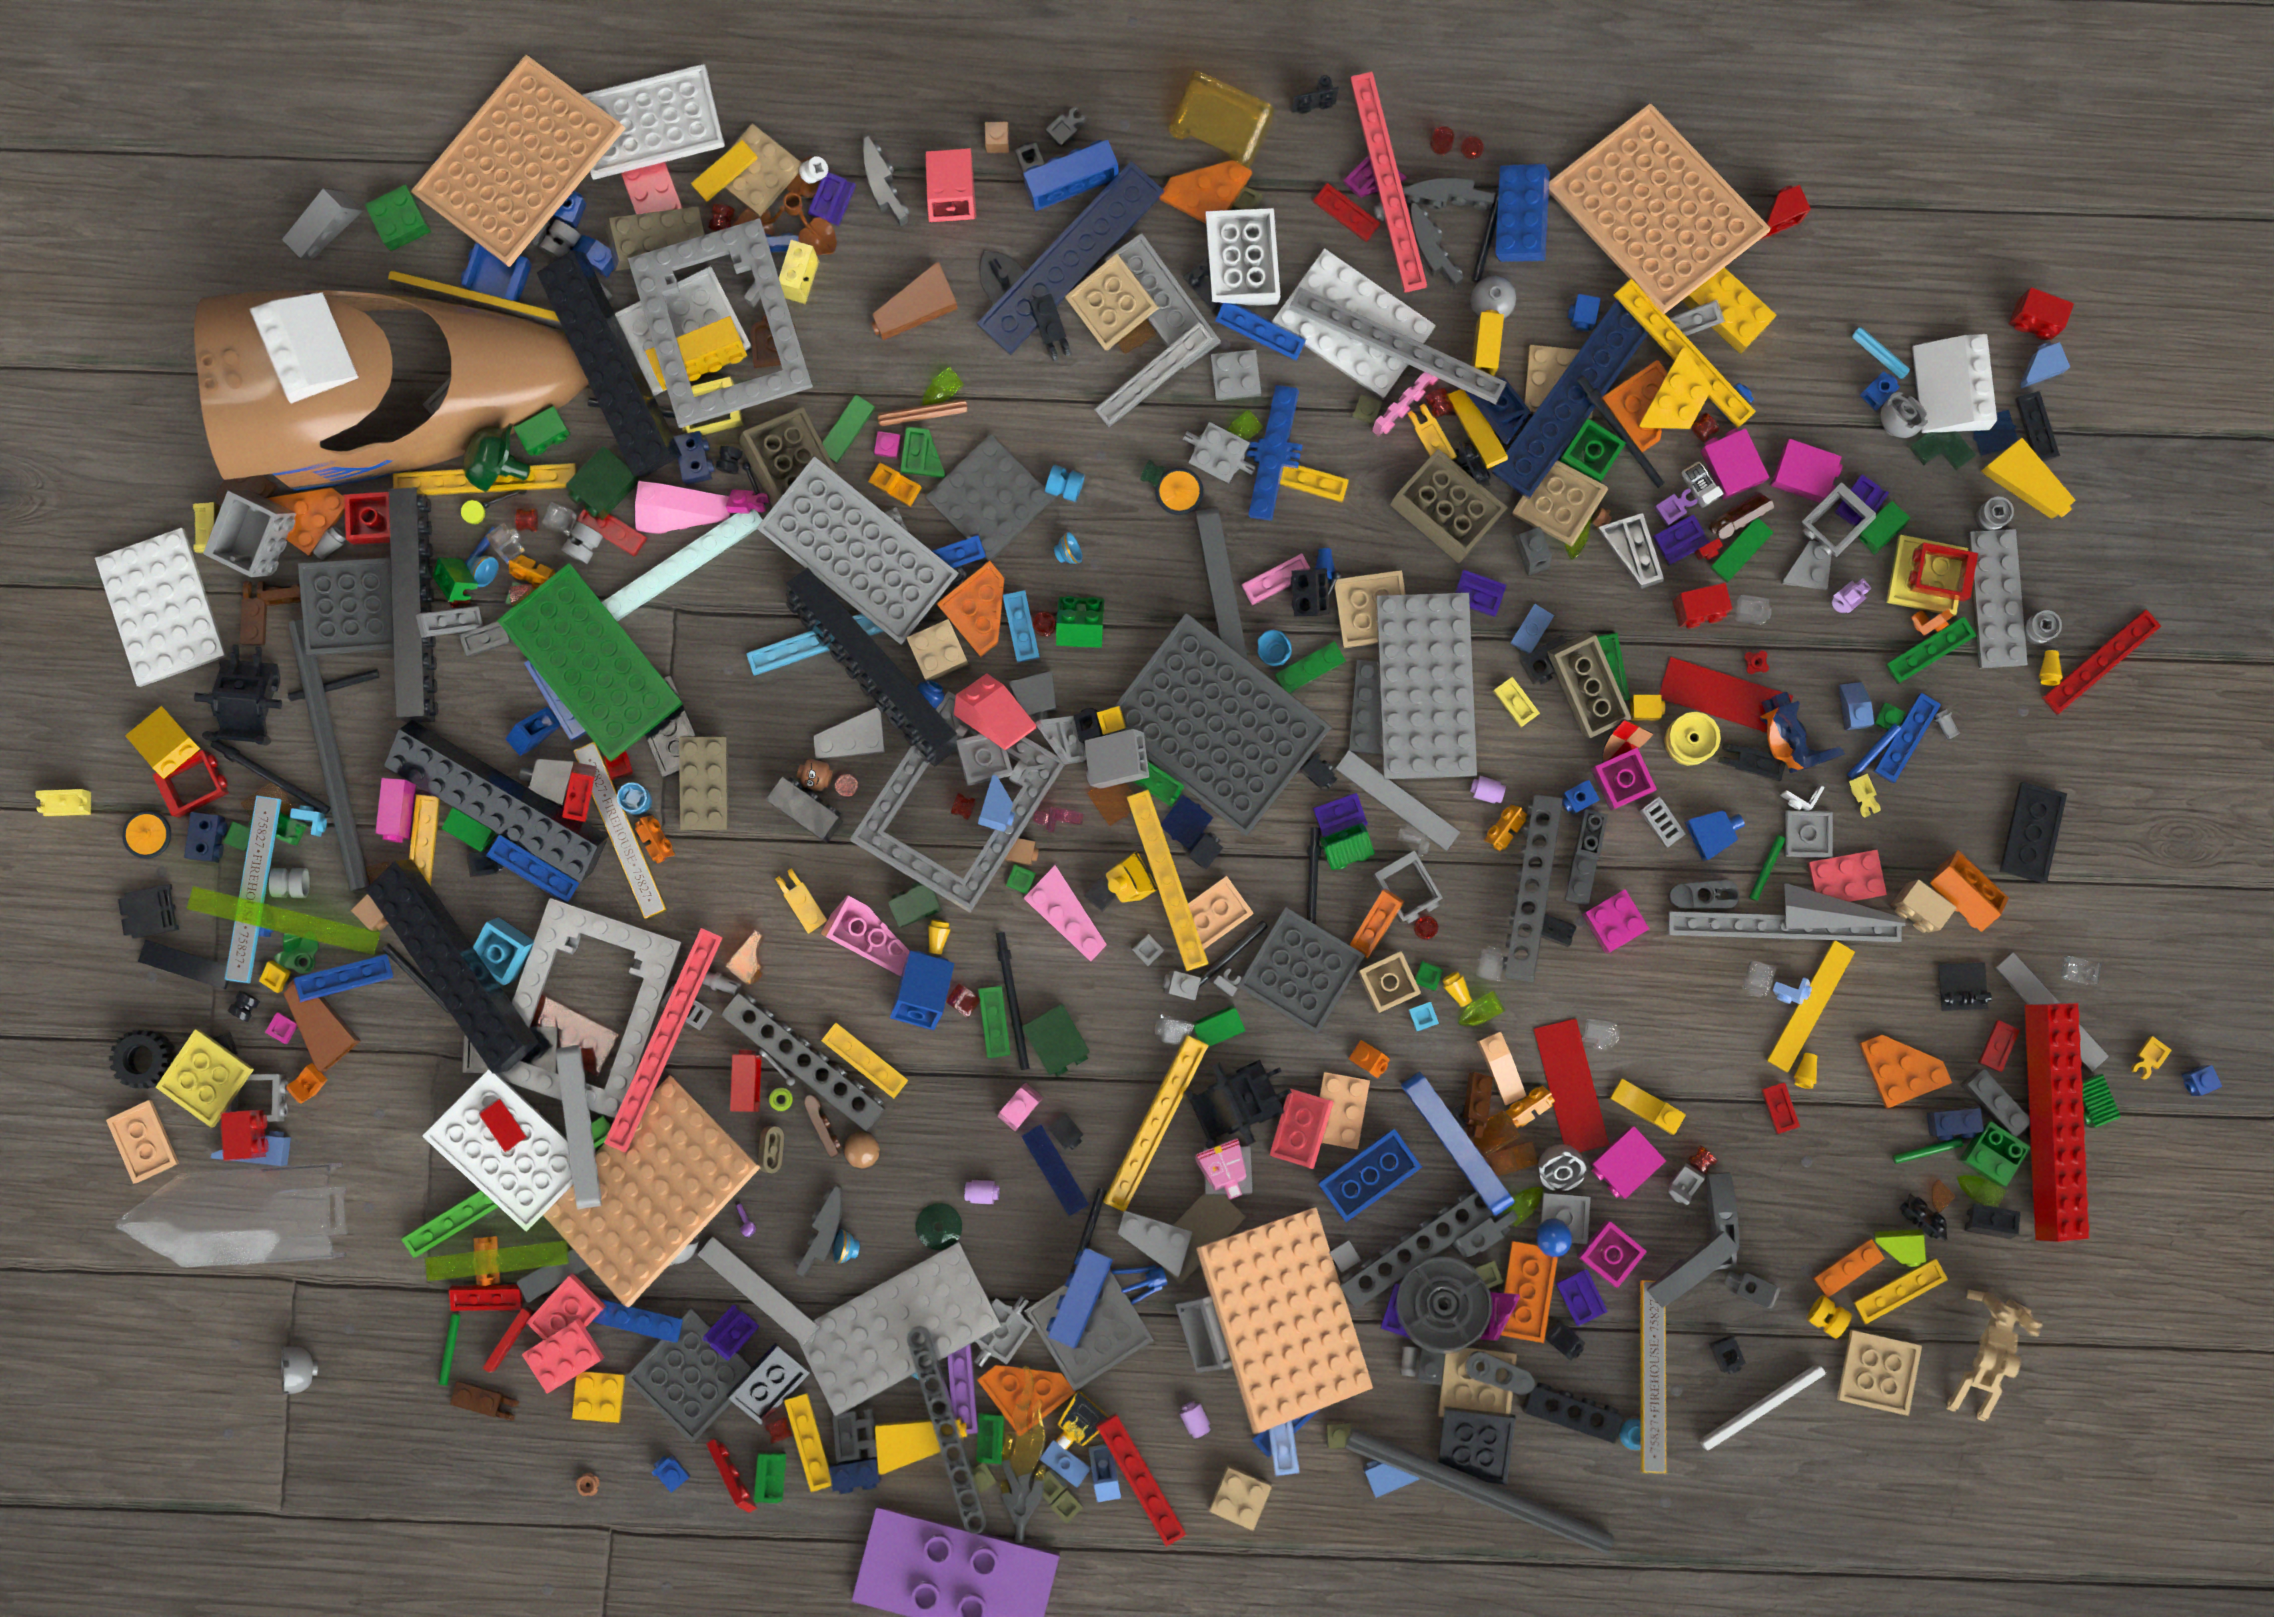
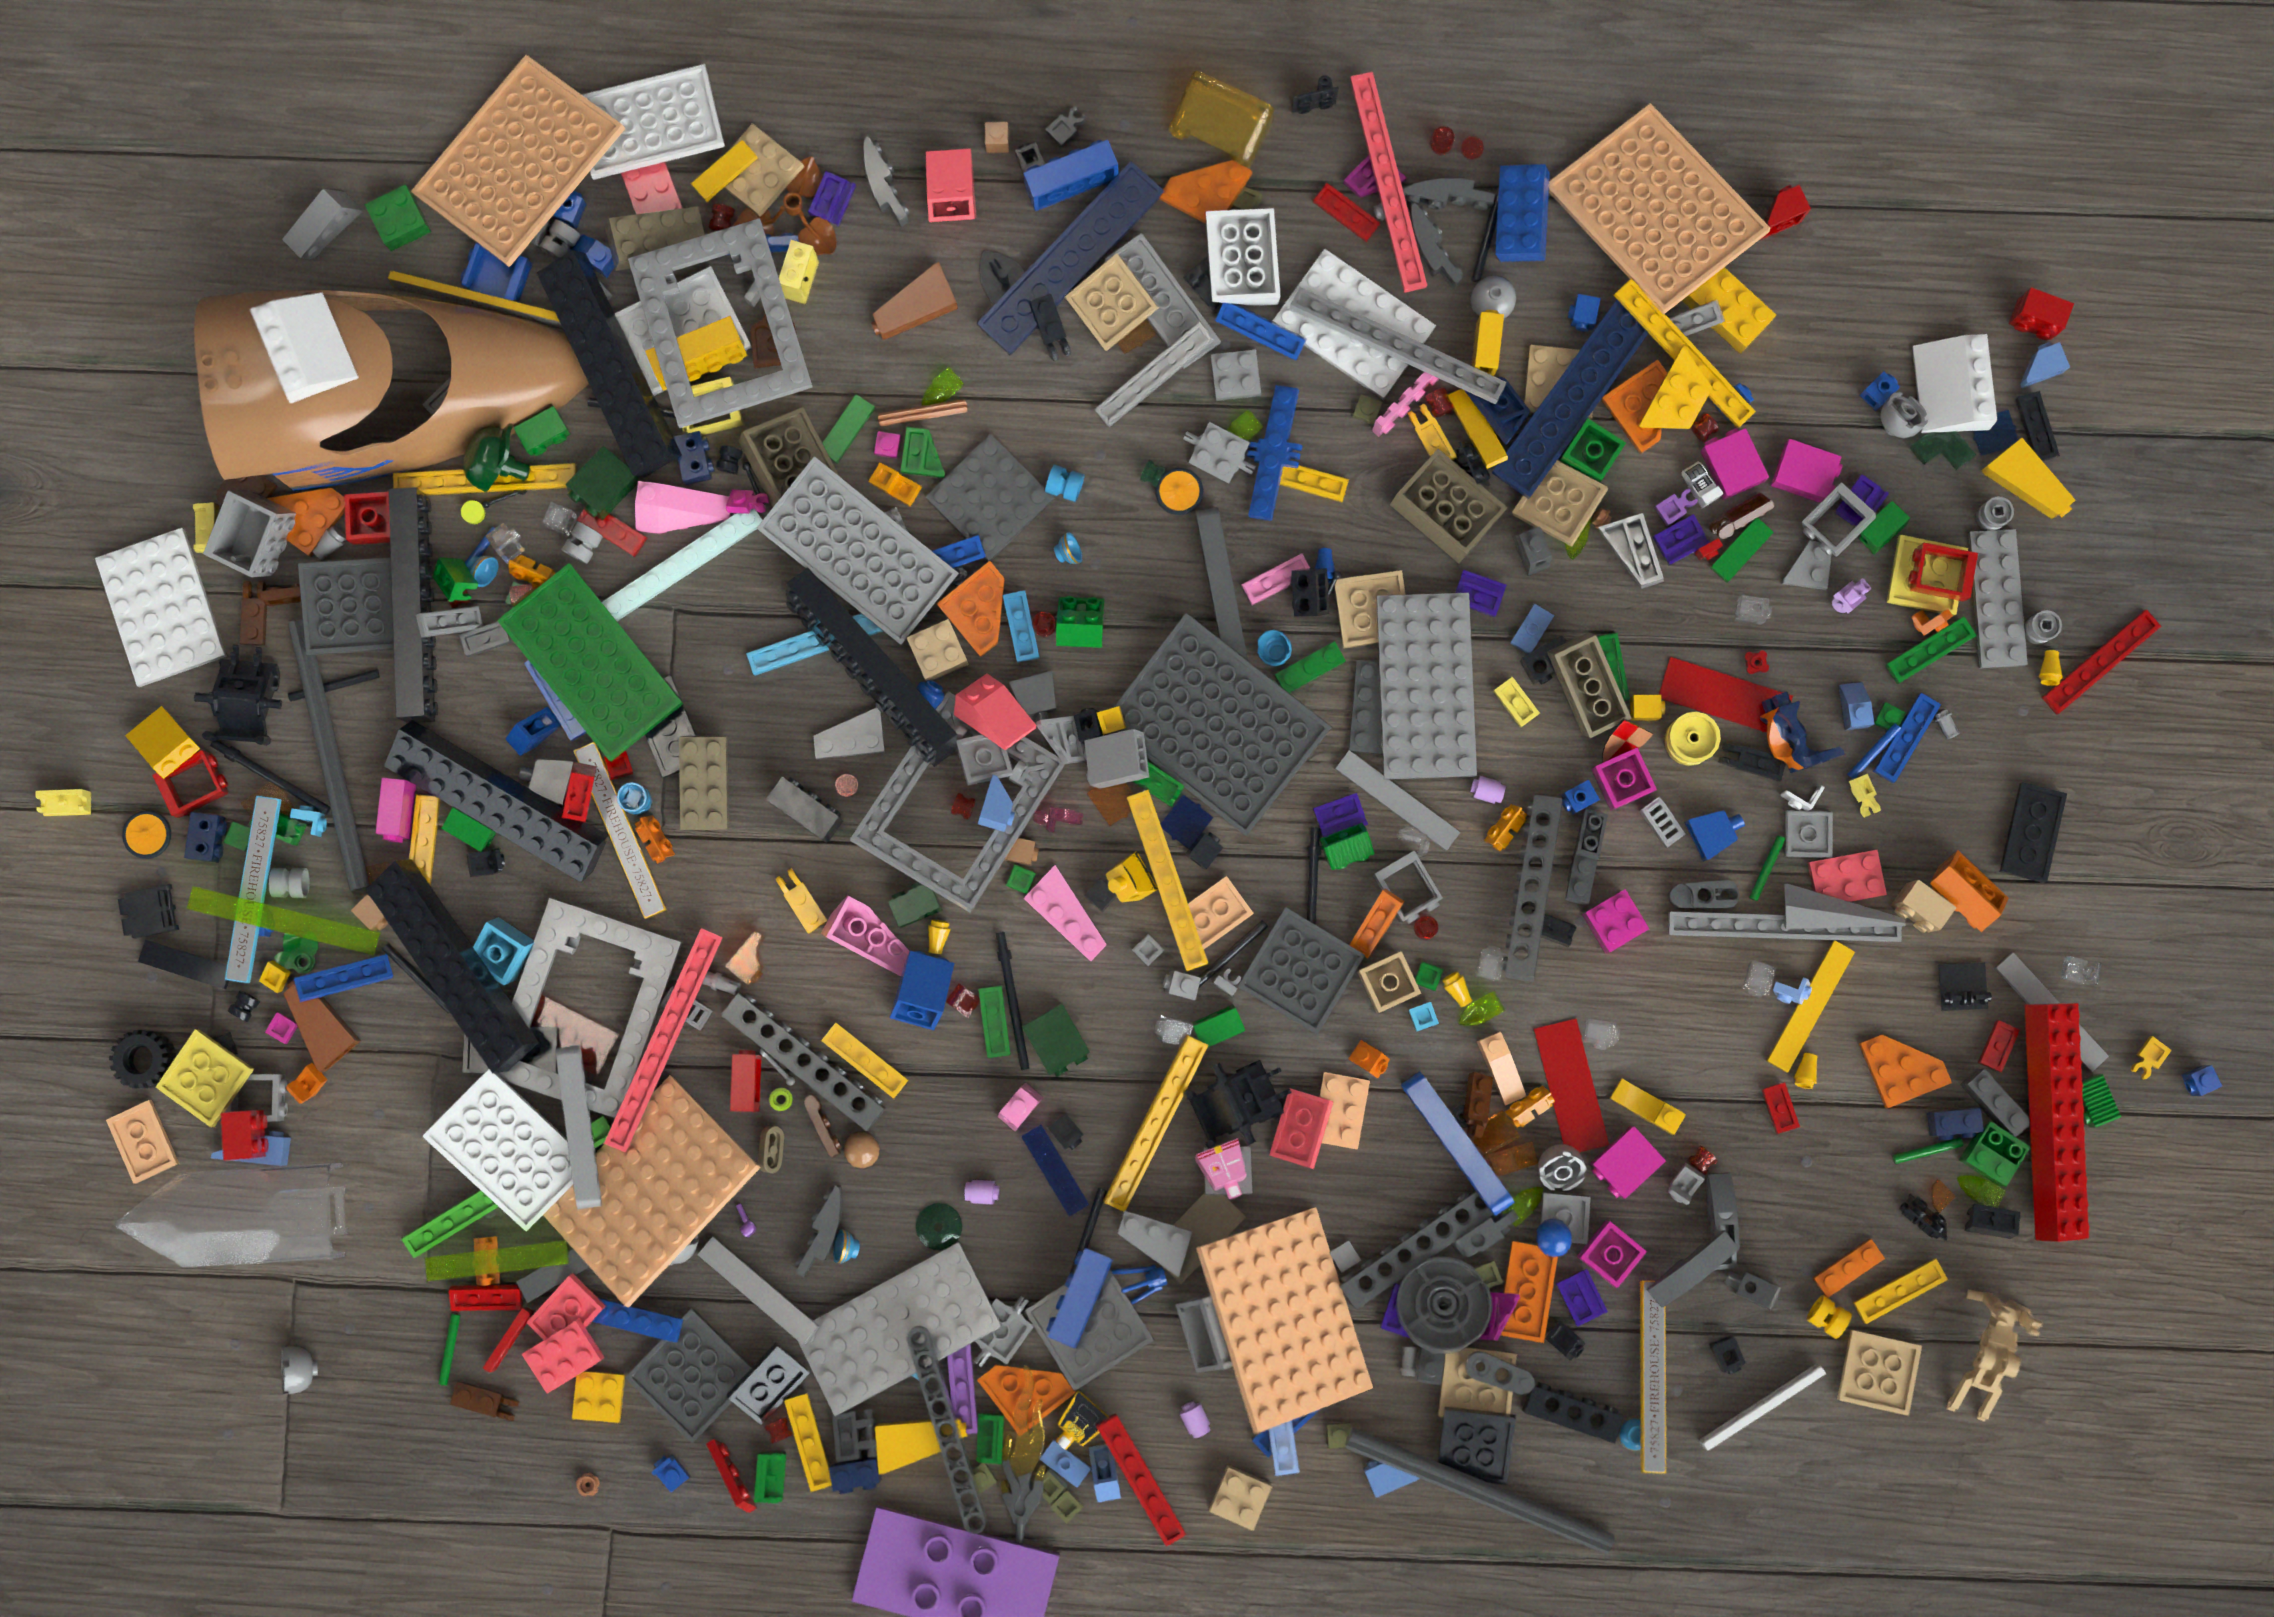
(502, 1125): red slope -> none
(526, 520): clear red wheel -> none
(532, 869): blue plate -> none
(730, 1332): dark purple plate -> none
(807, 170): white wheel -> none
(815, 775): nougat head -> none
(1319, 772): black brick -> none
(1369, 1175): blue brick -> none
(1594, 397): black bar -> none
(1702, 605): red brick -> none
(1880, 352): medium azure axle -> none
(1903, 1245): lime slope -> none

